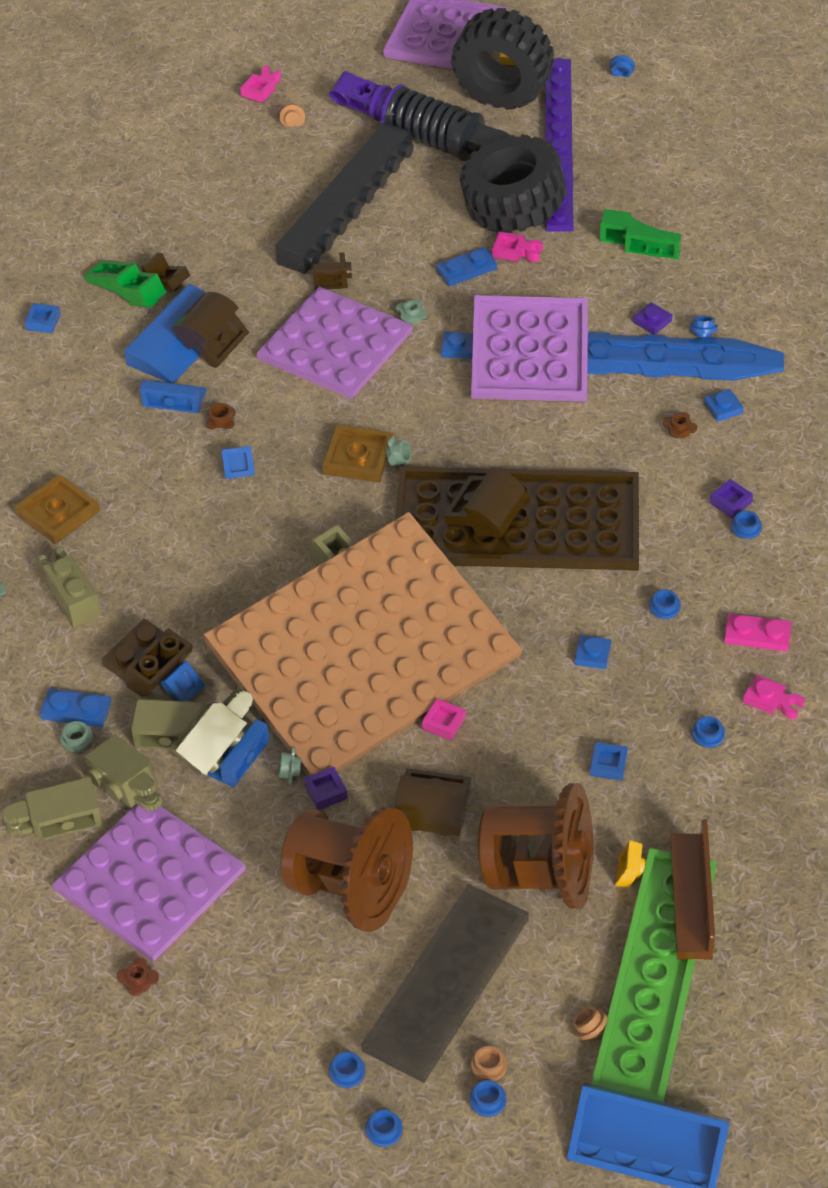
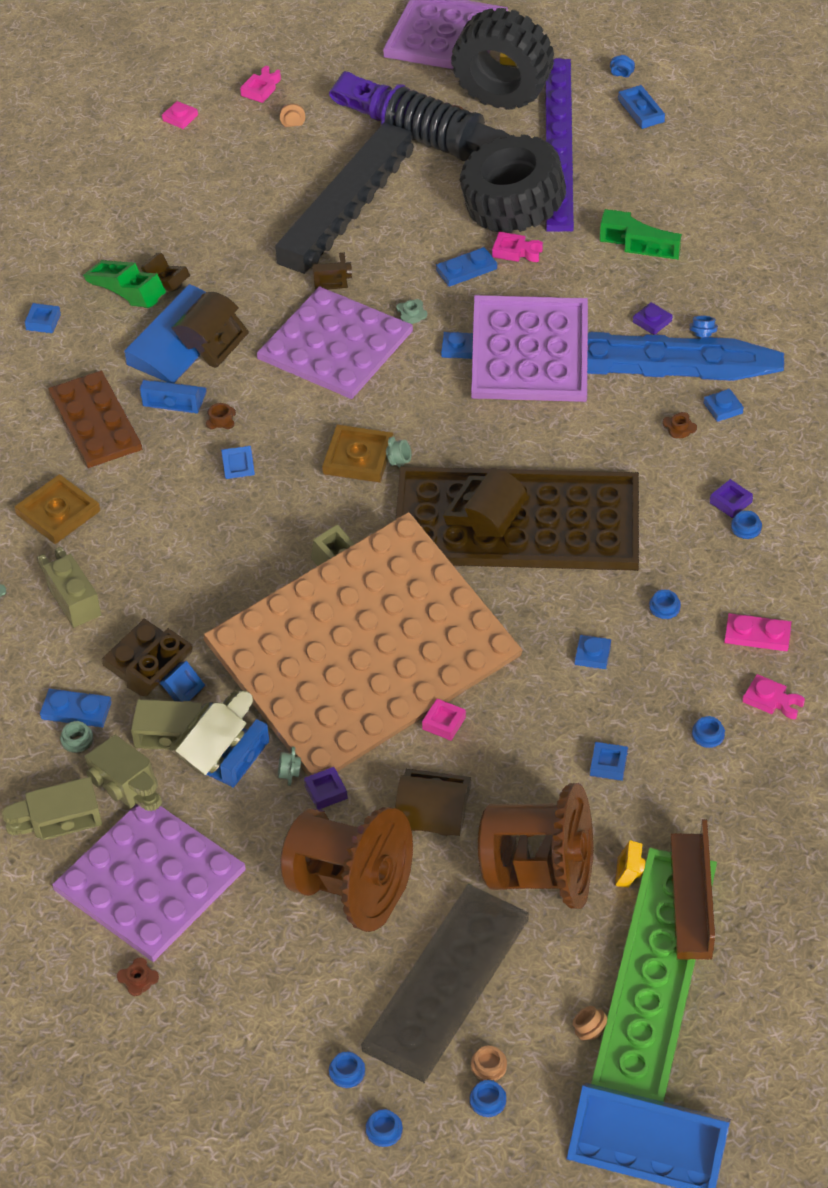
(95, 419): none -> reddish brown plate
(180, 114): none -> dark pink plate
(641, 106): none -> blue plate

